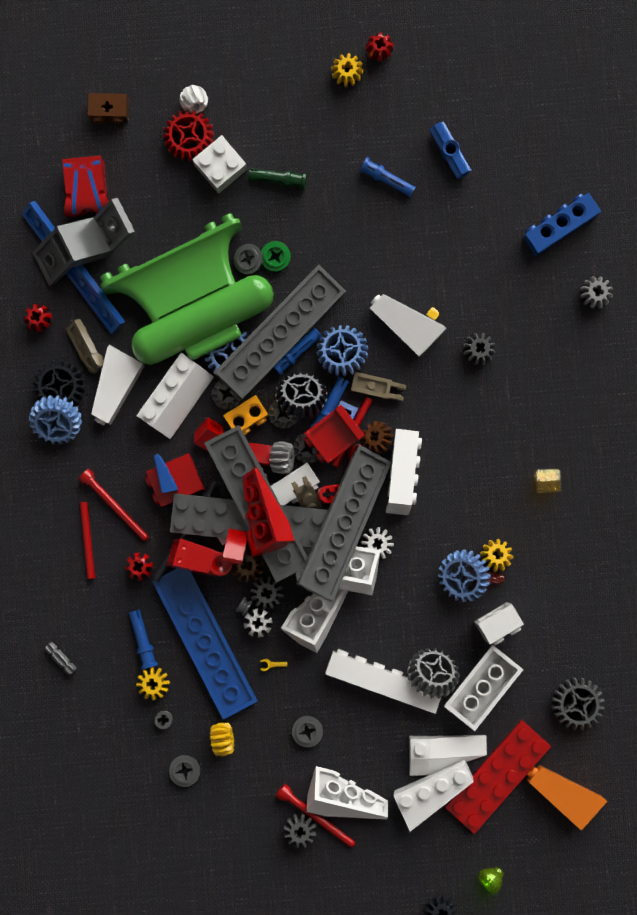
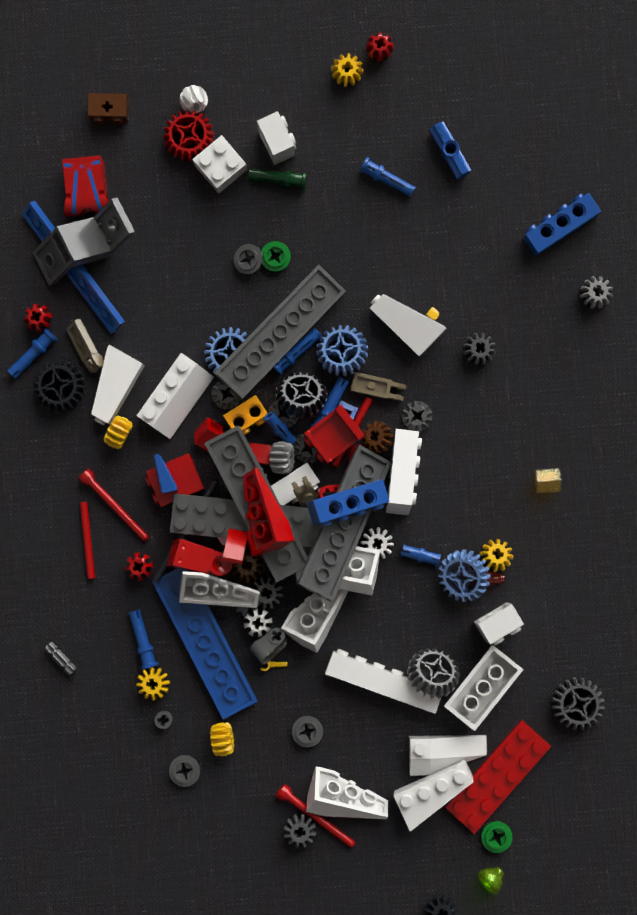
(38, 346): none -> blue pin
(65, 426): medium blue gear -> none
(118, 432): none -> yellow gear
(191, 296): bright green piece -> none
(210, 590): none -> white wedge
(268, 646): none -> dark grey piece
(273, 420): none -> blue pin
(276, 137): none -> white brick
(374, 491): none -> blue brick
(407, 416): none -> dark grey gear
(420, 555): none -> blue pin
(505, 838): none -> green gear
(567, 796): orange slope -> none

